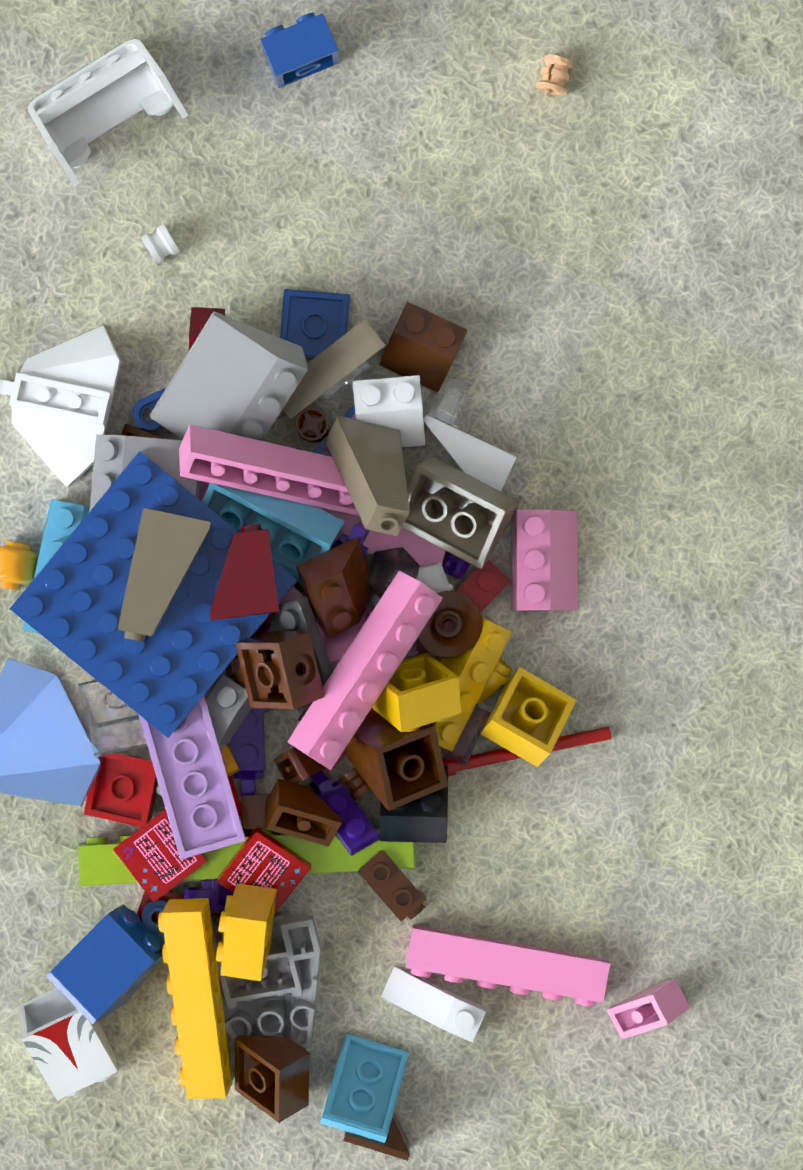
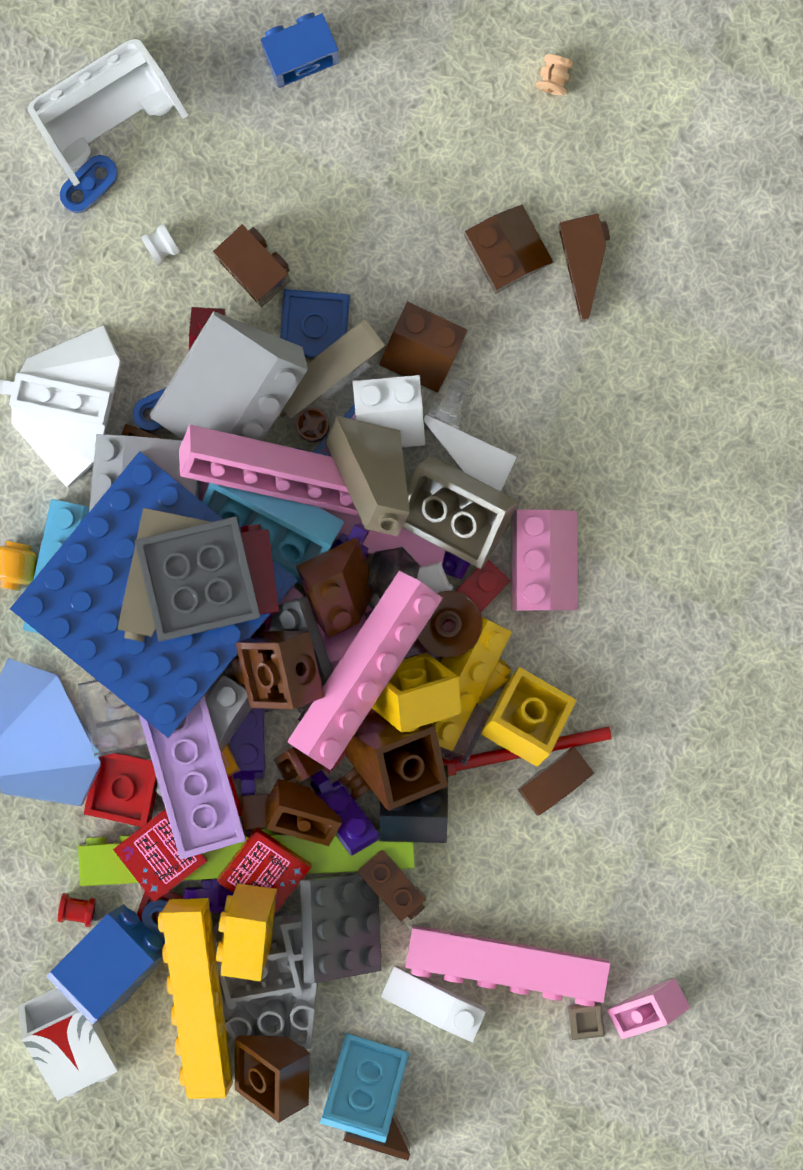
(76, 910): none -> red bush
(90, 185): none -> blue plate
(197, 579): none -> dark grey plate
(252, 265): none -> reddish brown brick
(339, 928): none -> dark grey plate
(507, 248): none -> reddish brown slope
(555, 781): none -> reddish brown slope
(584, 251): none -> reddish brown slope
(586, 1021): none -> dark tan tile

